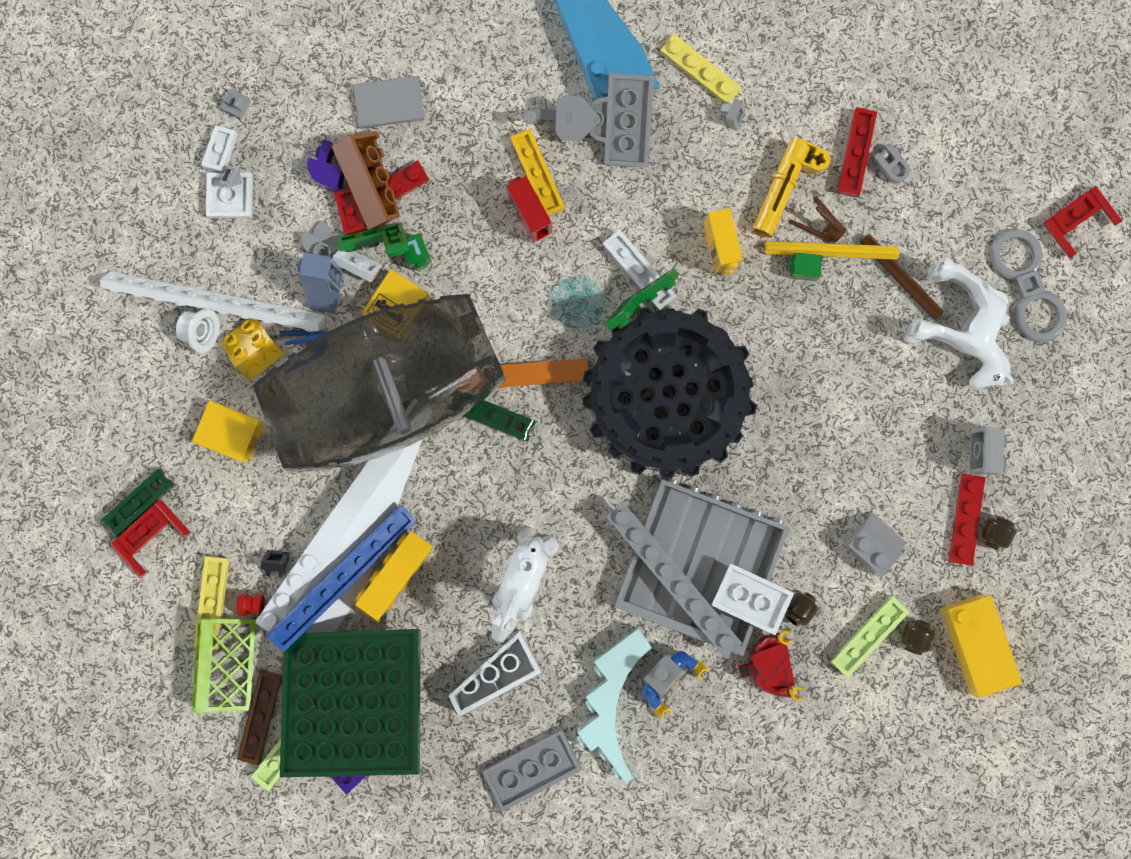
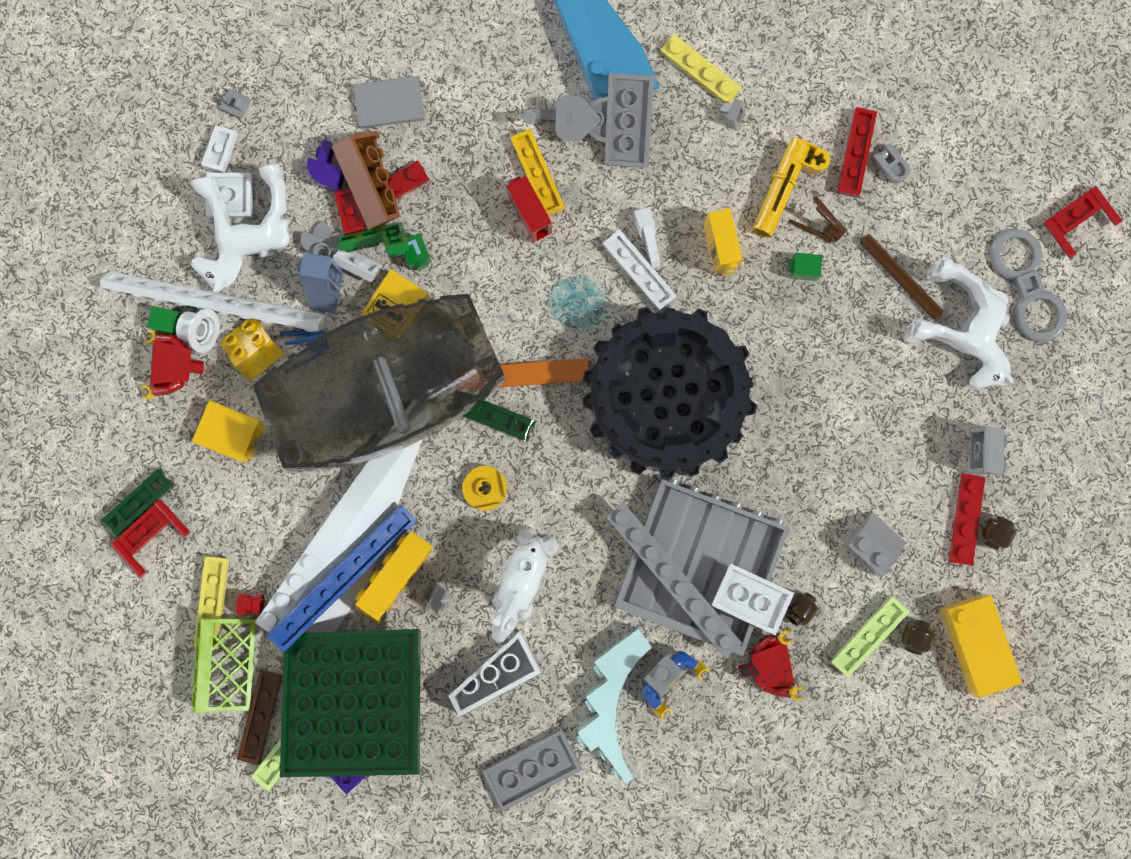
(163, 320): none -> green brick
(169, 365): none -> red torso
(231, 177): light grey slope -> none
(242, 239): none -> white animal
(275, 562): black tile -> none
(433, 596): none -> light grey tile
(495, 495): none -> yellow plate
(629, 306): green plate -> none
(646, 230): none -> white piece
(833, 250): yellow axle -> none

